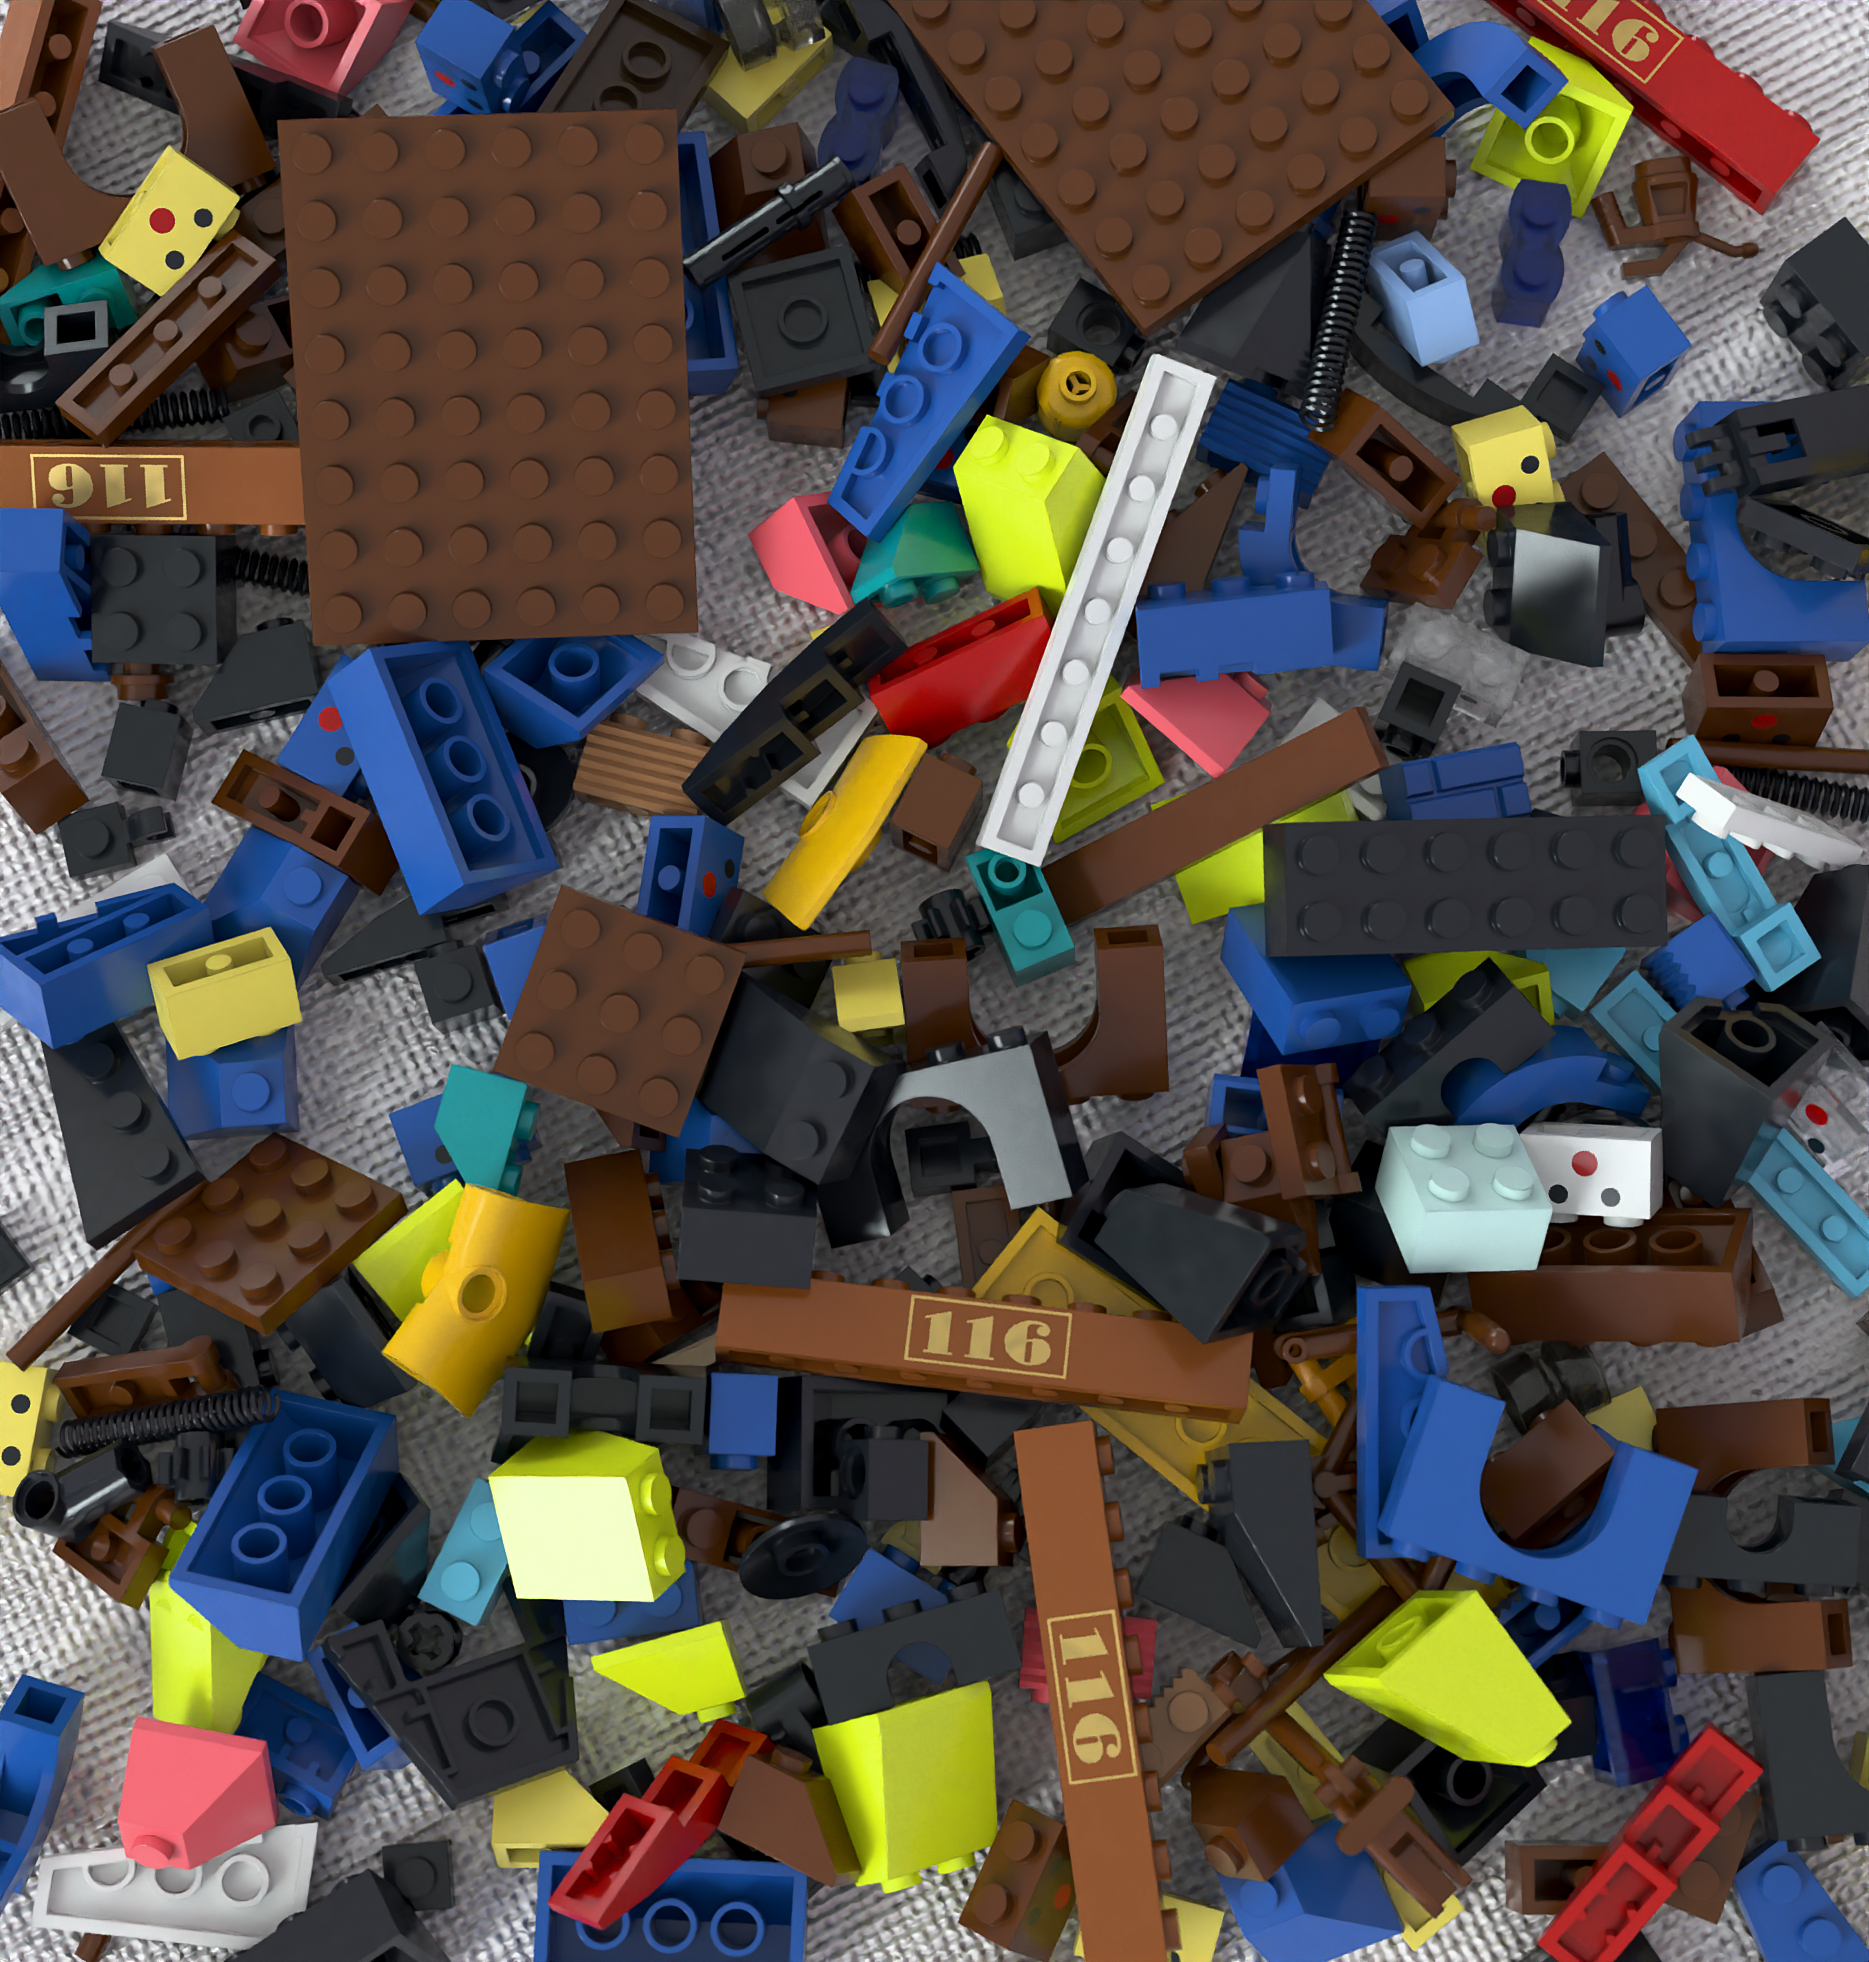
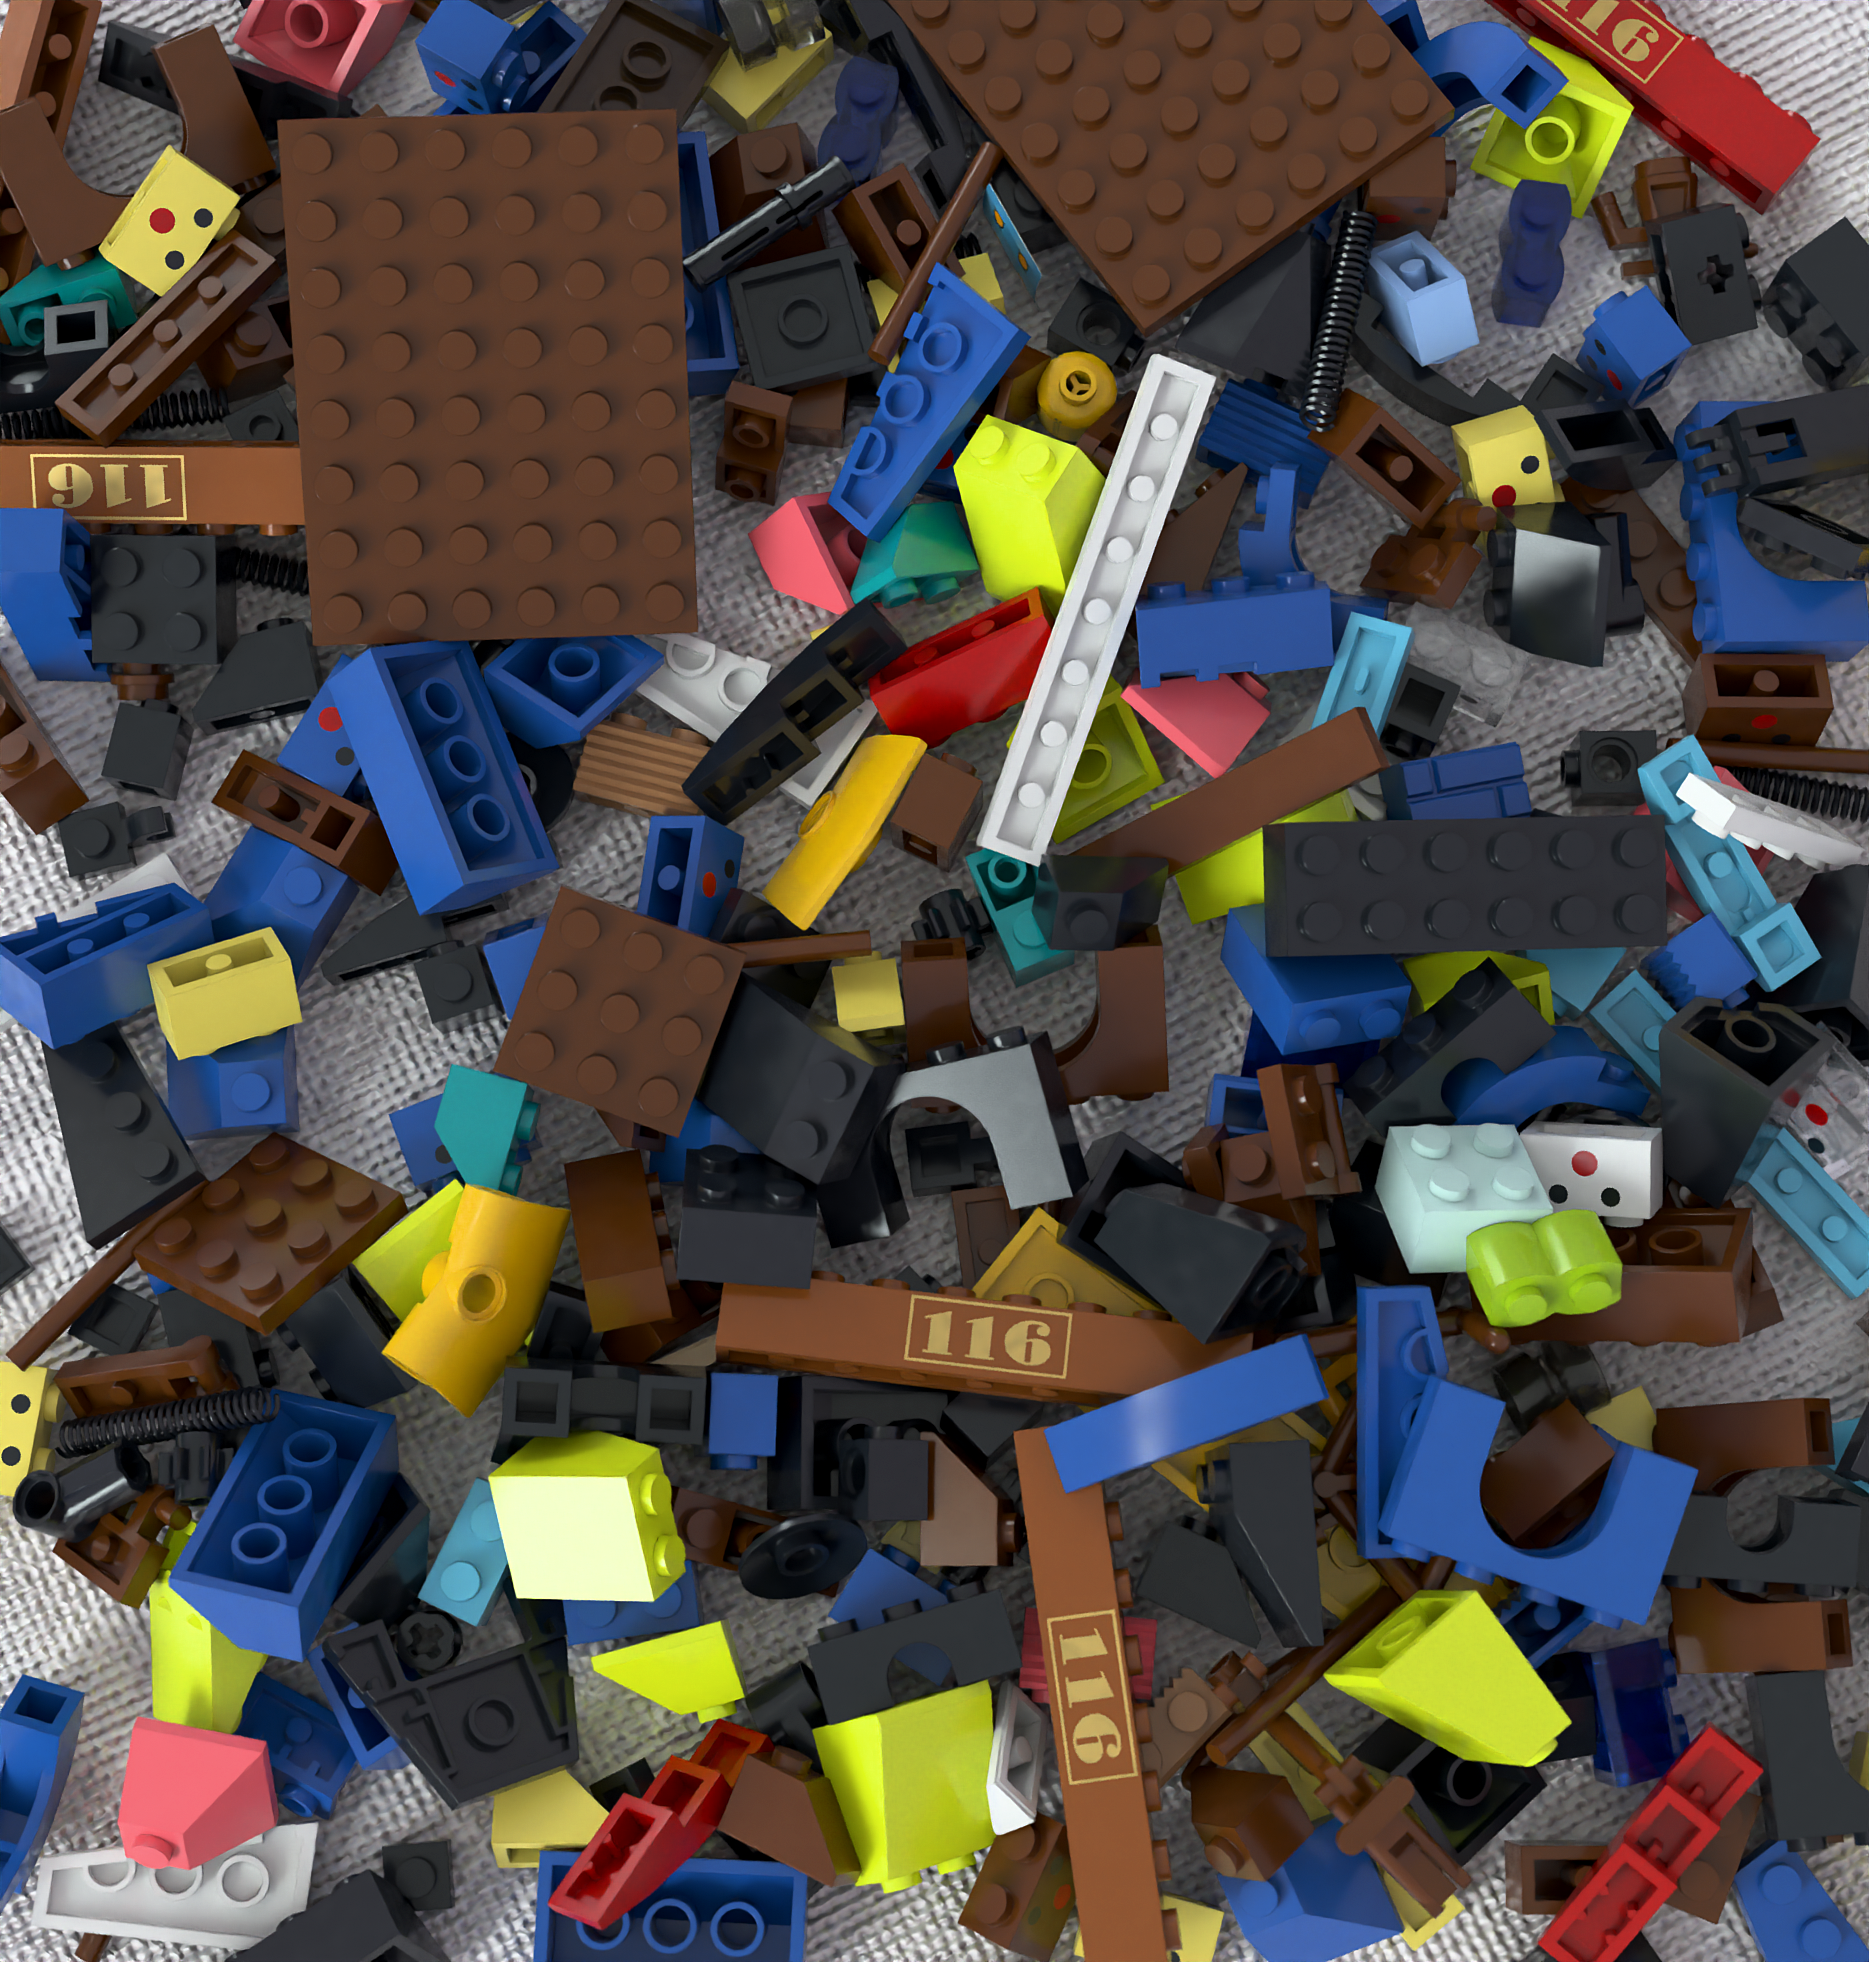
(753, 443): none -> reddish brown slope
(1011, 242): none -> dark azure sticker
(1015, 1760): none -> white slope
(1097, 899): none -> black slope
(1186, 1413): none -> blue slope
(1366, 670): none -> medium azure plate
(1543, 1268): none -> lime brick
(1608, 444): none -> black slope
(1680, 250): none -> black brick

